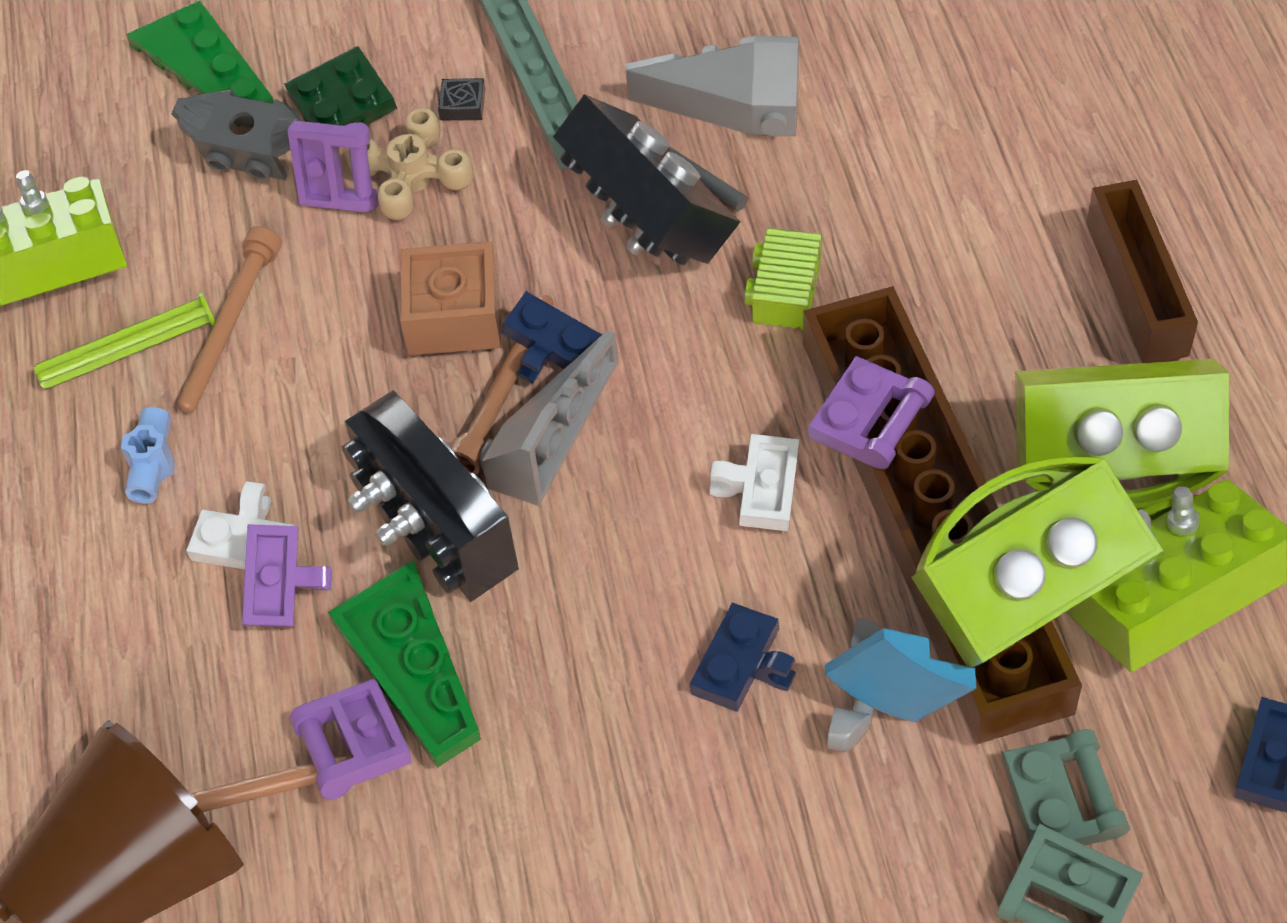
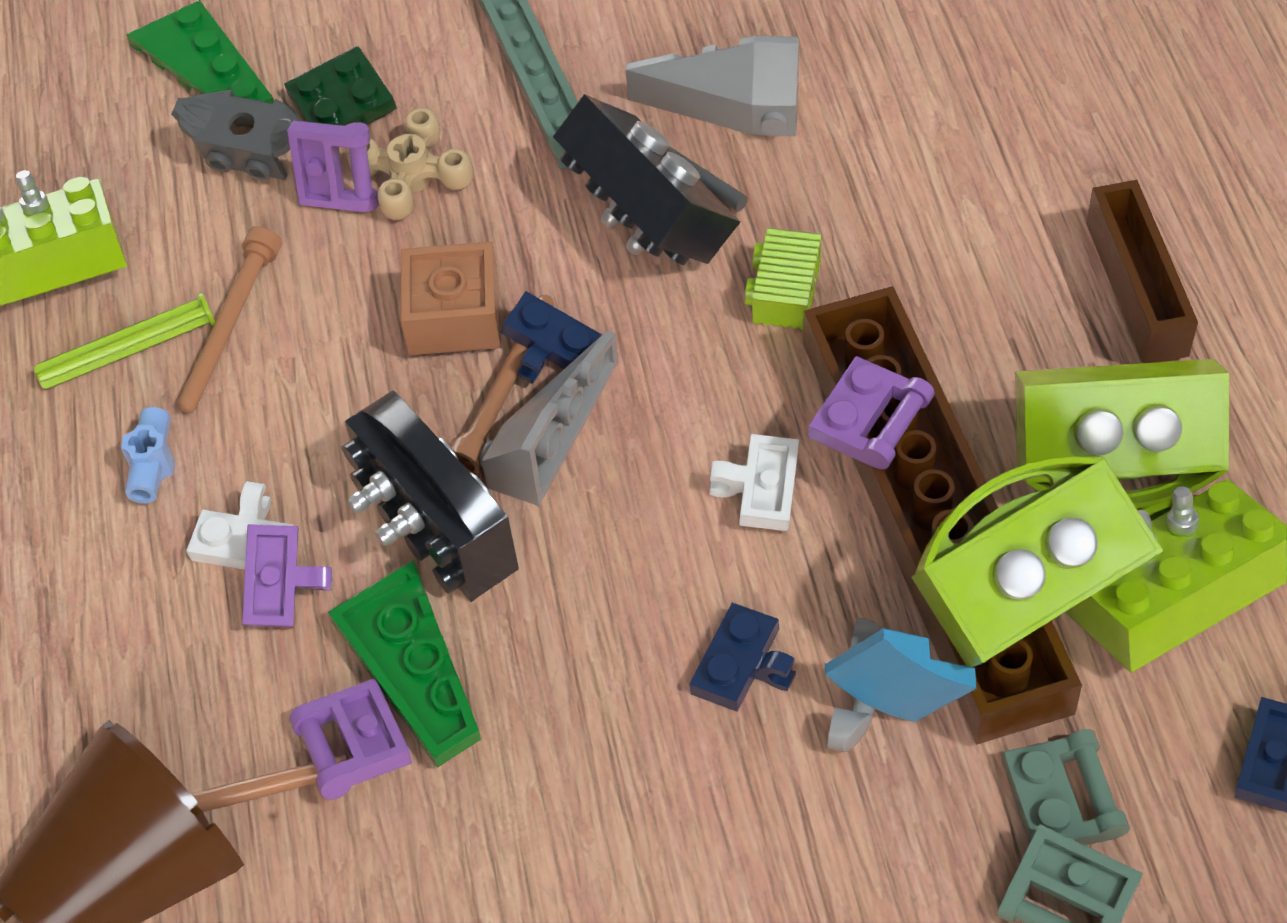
(462, 99): black tile -> none

